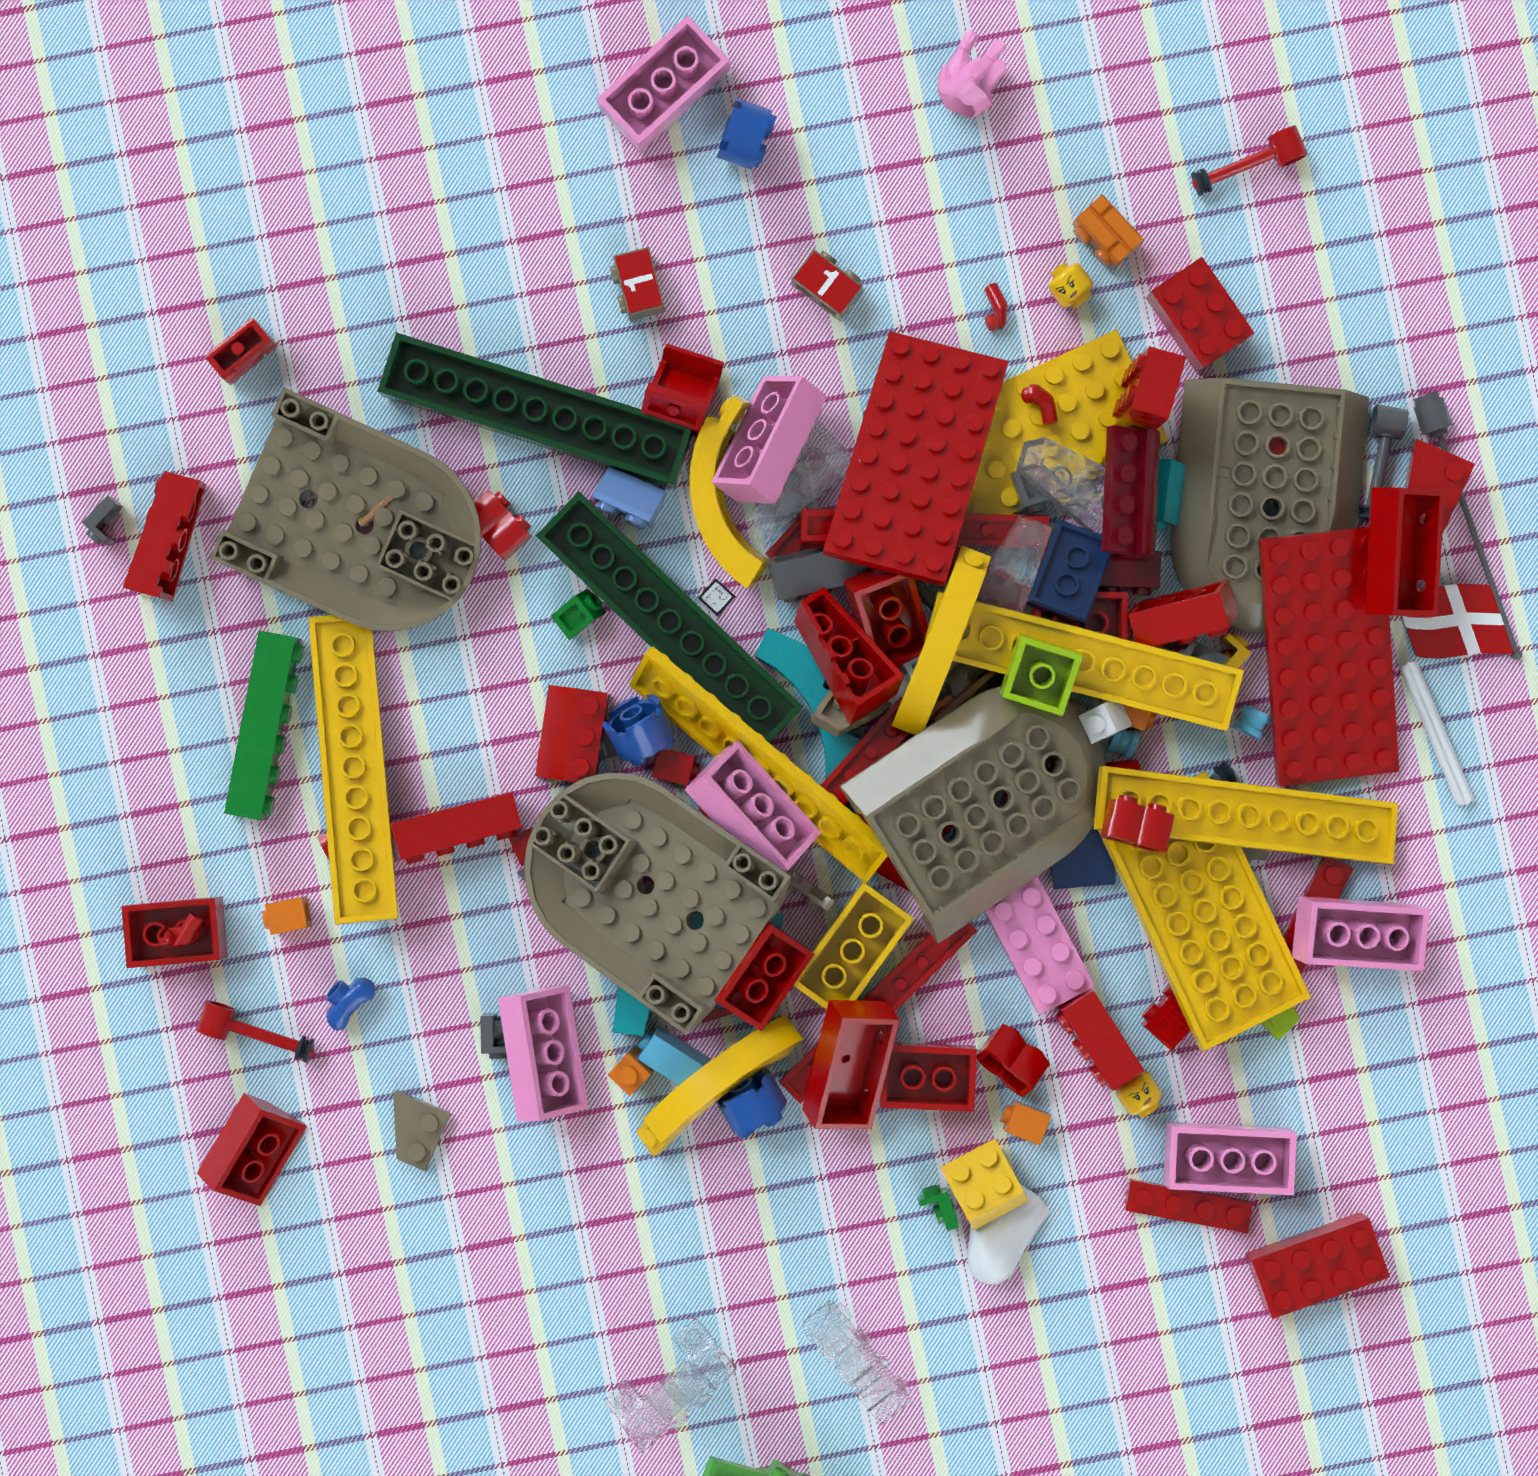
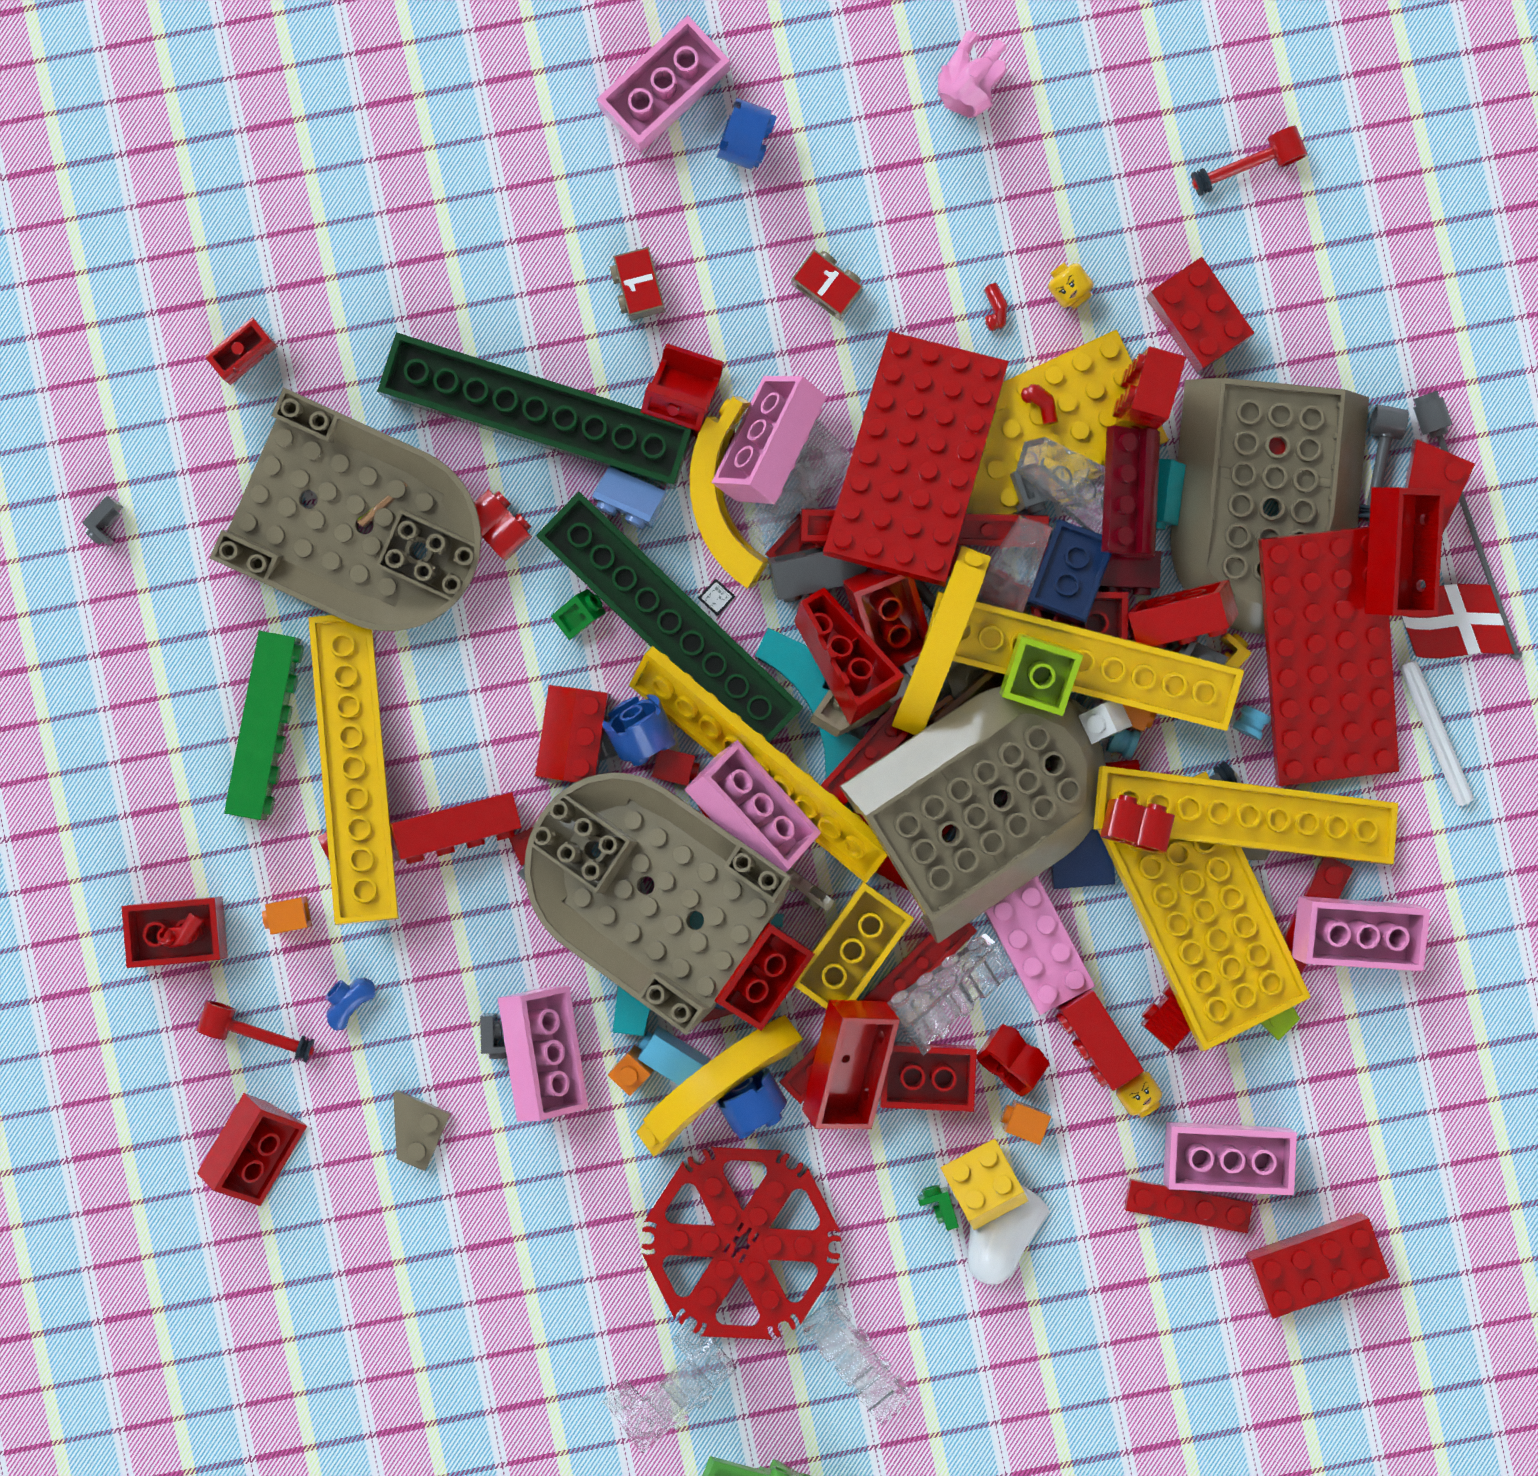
(166, 536): red wedge -> none
(755, 1268): none -> red plate
(949, 991): none -> clear wedge
(1107, 232): orange brick -> none

